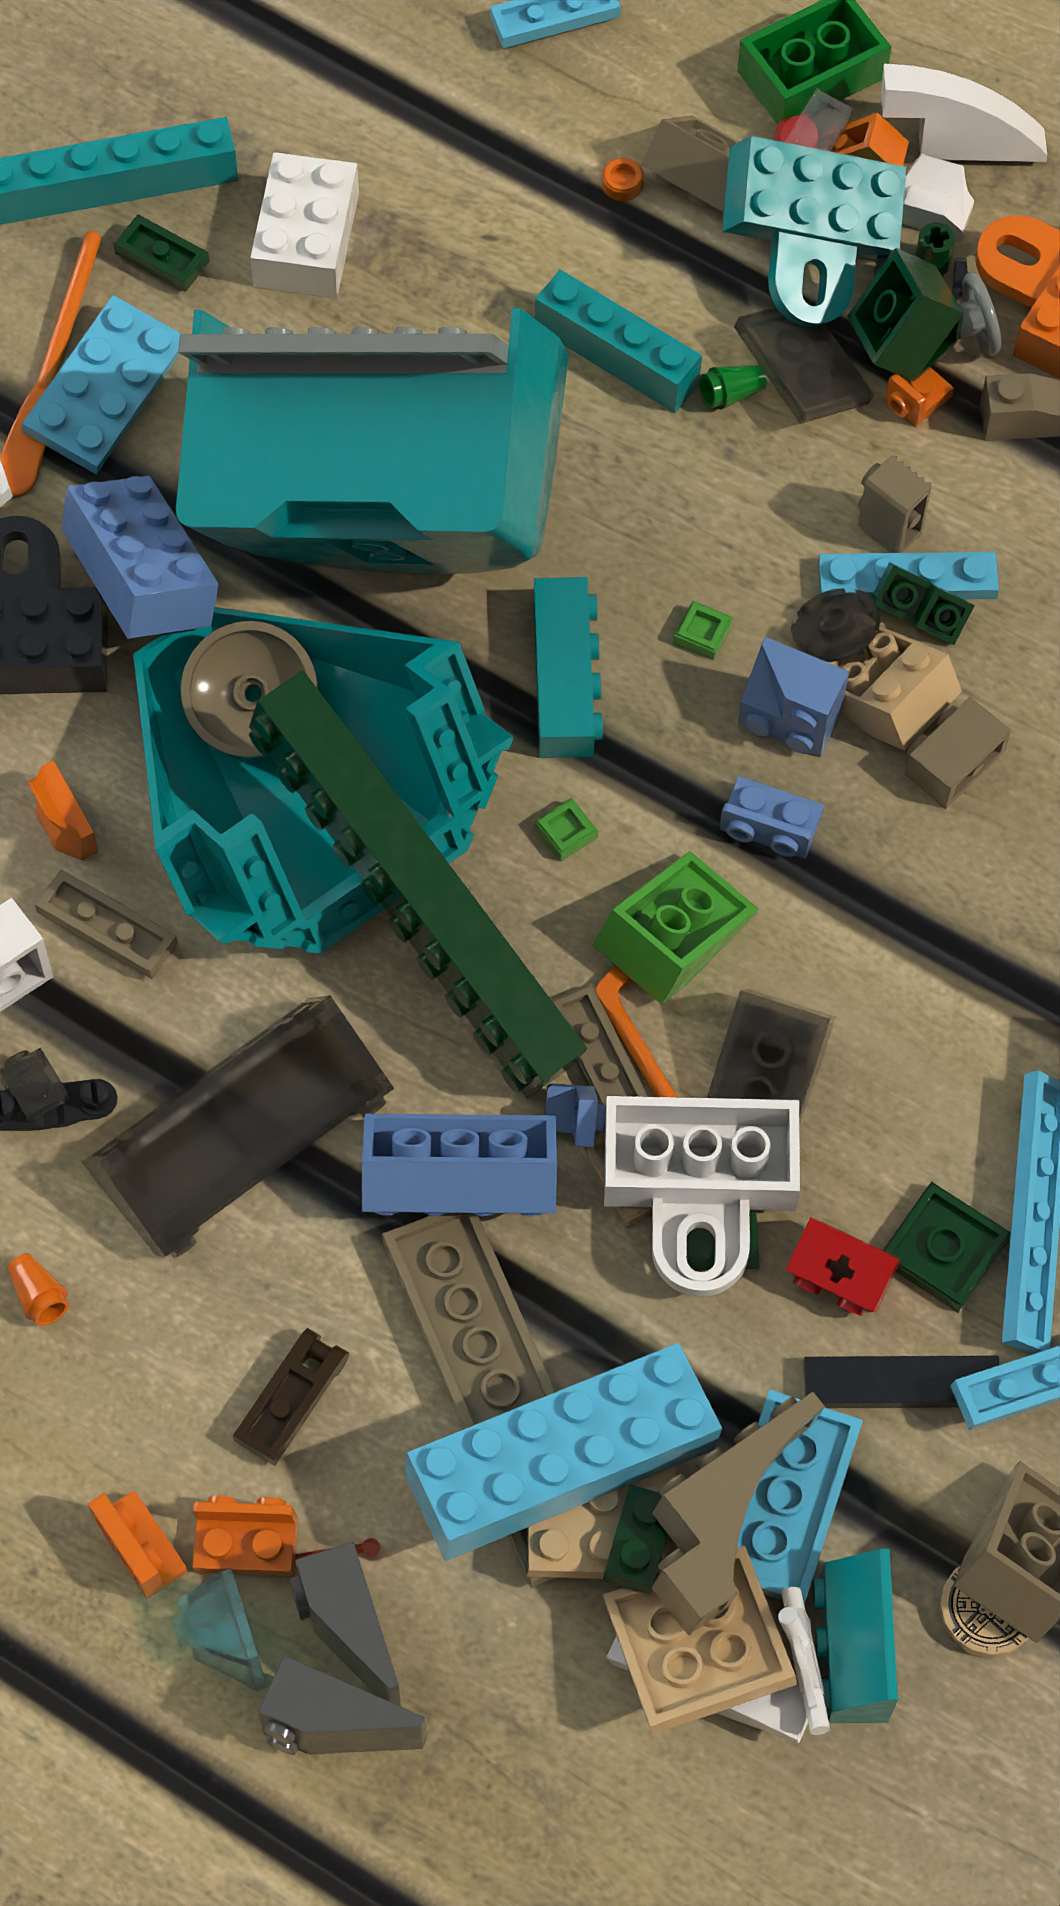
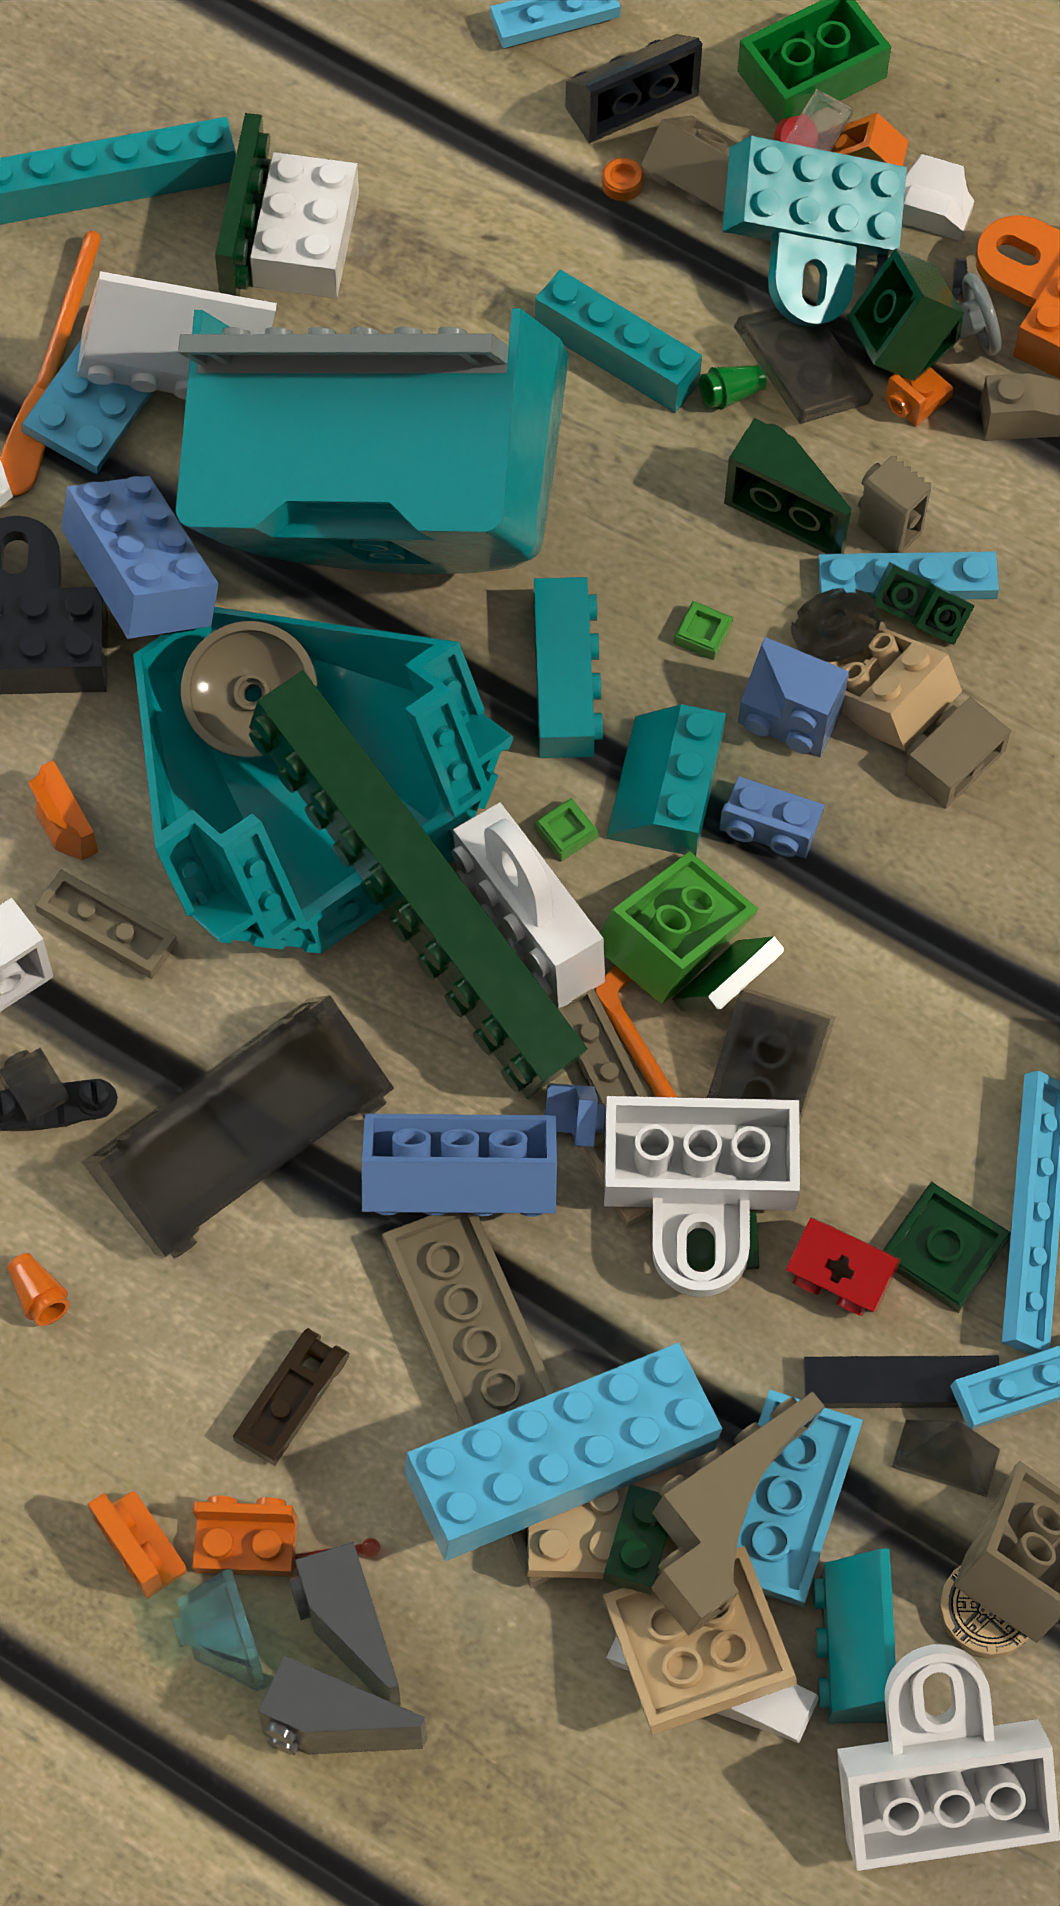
(137, 329): none -> white slope
(161, 252): dark green plate -> none
(242, 206): none -> dark green plate
(529, 905): none -> white brick
(635, 86): none -> black slope
(667, 778): none -> teal slope
(728, 974): none -> dark green tile
(785, 489): none -> dark green slope
(798, 1631): white piece -> none
(936, 245): dark green piece -> none
(946, 1778): none -> white brick
(947, 1454): none -> clear smoke slope
(960, 116): white slope -> none

